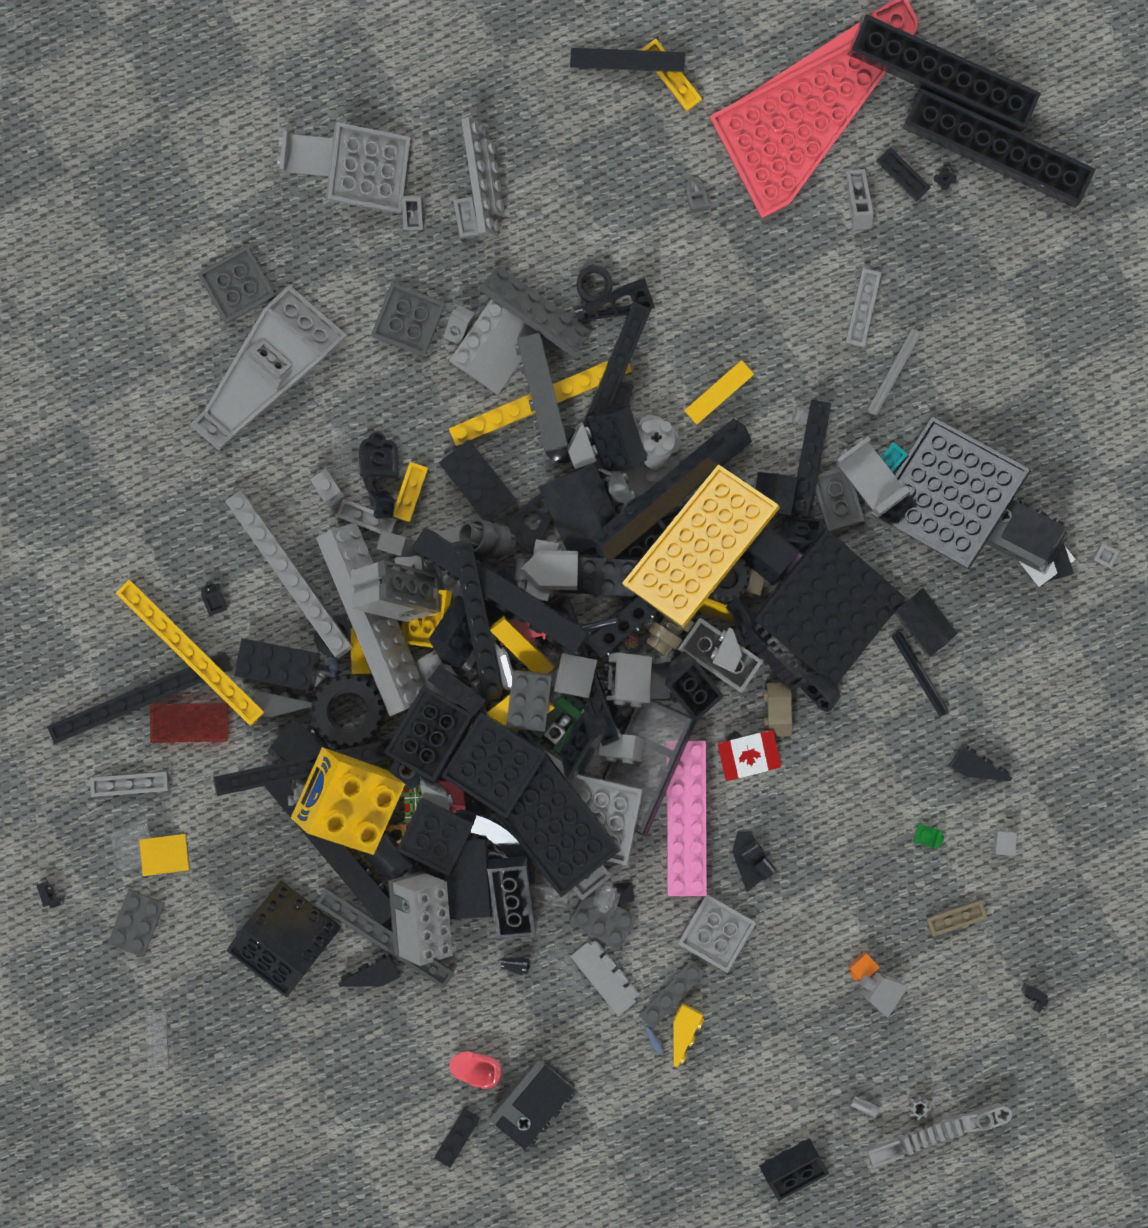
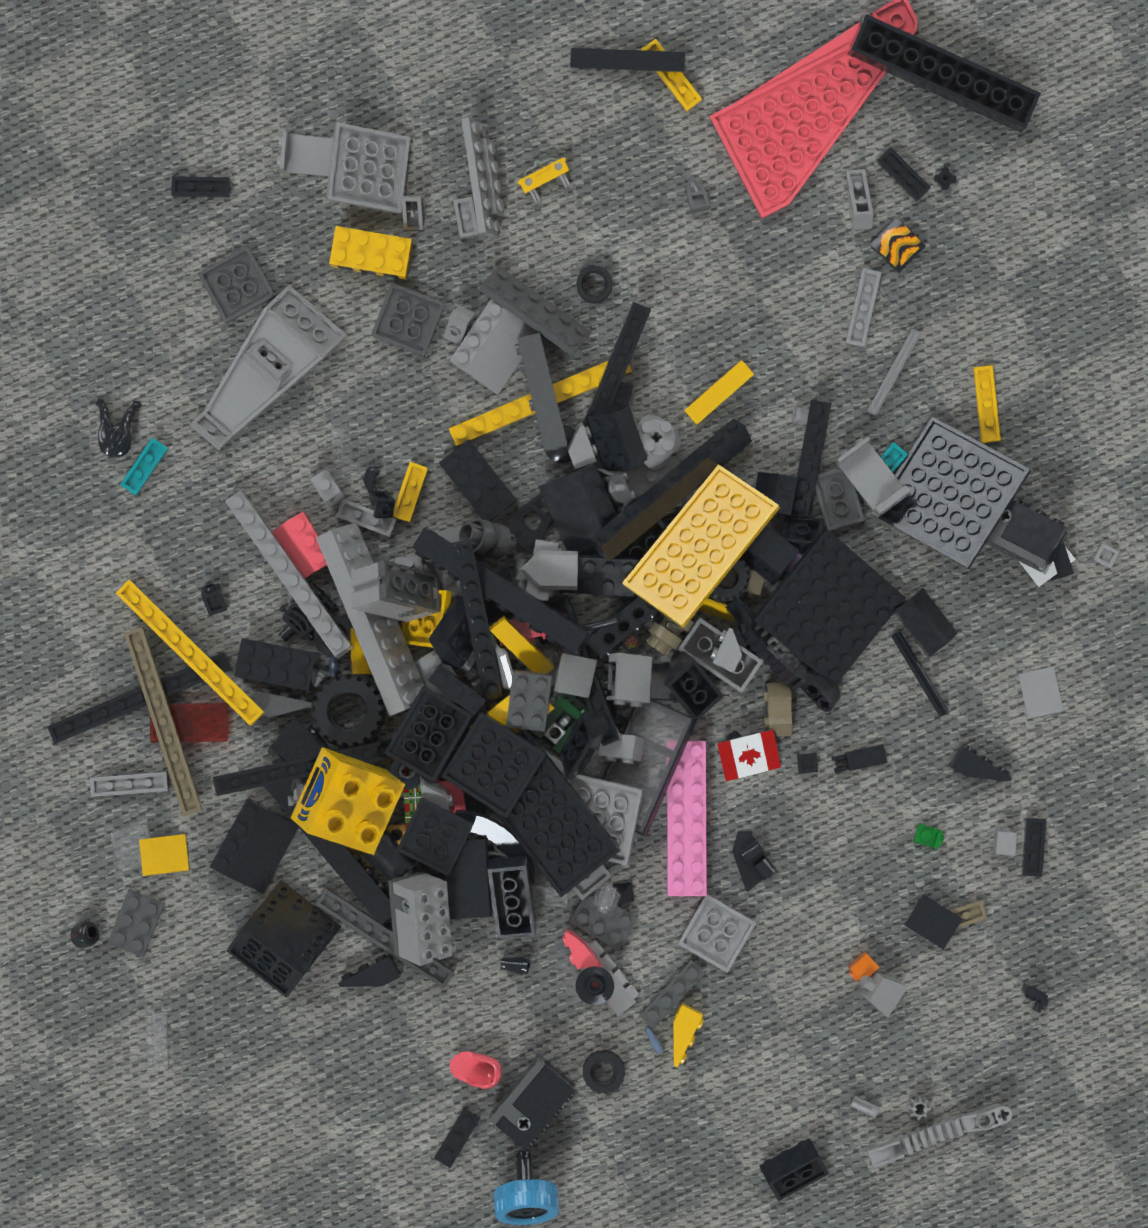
(46, 894): black bracket -> none
(84, 934): none -> black head
(117, 438): none -> black hair
(144, 466): none -> teal plate
(163, 721): none -> dark tan plate
(200, 187): none -> black plate
(254, 845): none -> black slope
(292, 628): none -> black torso
(300, 543): none -> coral slope
(371, 253): none -> yellow brick
(378, 457): black plate -> none
(396, 544): light grey slope -> none
(527, 1199): none -> dark azure wheel
(543, 176): none -> yellow piece
(581, 953): none -> coral slope
(594, 995): none -> black dish
(598, 1085): none -> black tyre
(637, 290): black plate -> none
(807, 763): none -> black plate
(861, 758): none -> black hinge
(897, 245): none -> slope
(933, 921): none -> black piece
(986, 404): none -> yellow tile
(998, 148): black brick -> none
(1033, 847): none -> black plate
(1040, 692): none -> light grey piece

